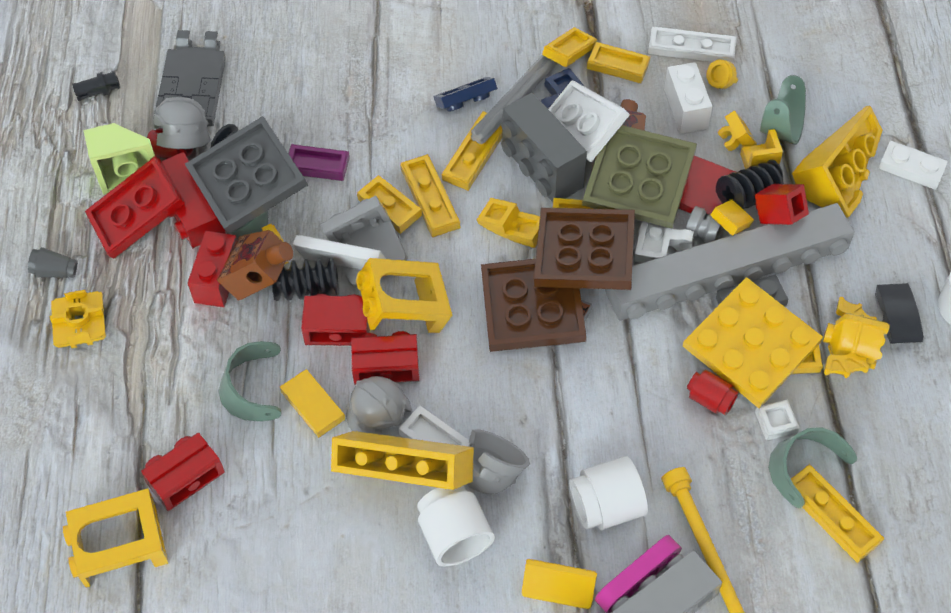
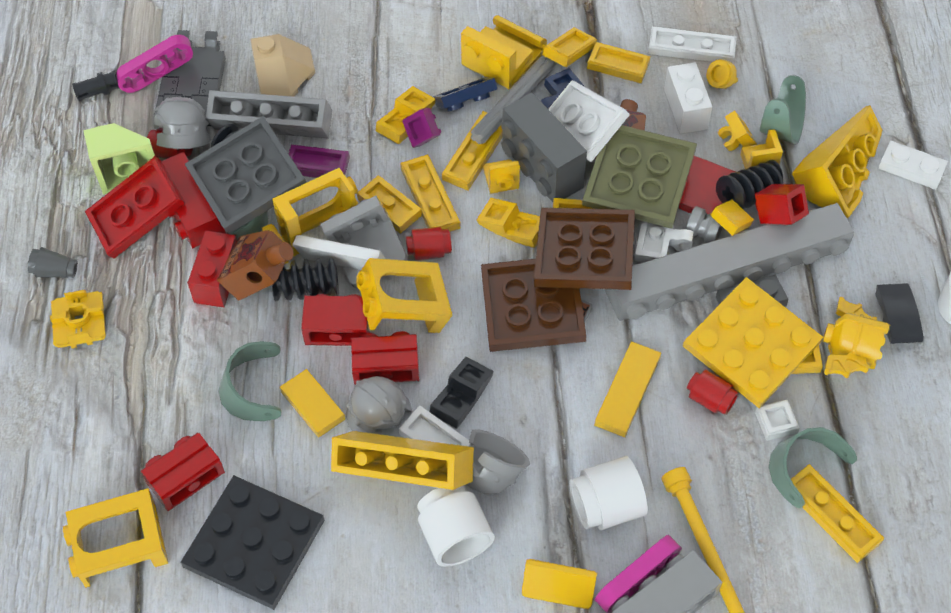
(158, 52): none -> dark pink beam
(253, 542): none -> black plate
(281, 64): none -> tan slope
(283, 113): none -> light grey brick
(291, 224): none -> yellow panel
(405, 105): none -> yellow slope
(421, 127): none -> magenta tile
(429, 243): none -> red brick
(462, 392): none -> black slope
(501, 51): none -> yellow piece
(502, 175): none -> yellow bracket
(627, 389): none -> yellow tile

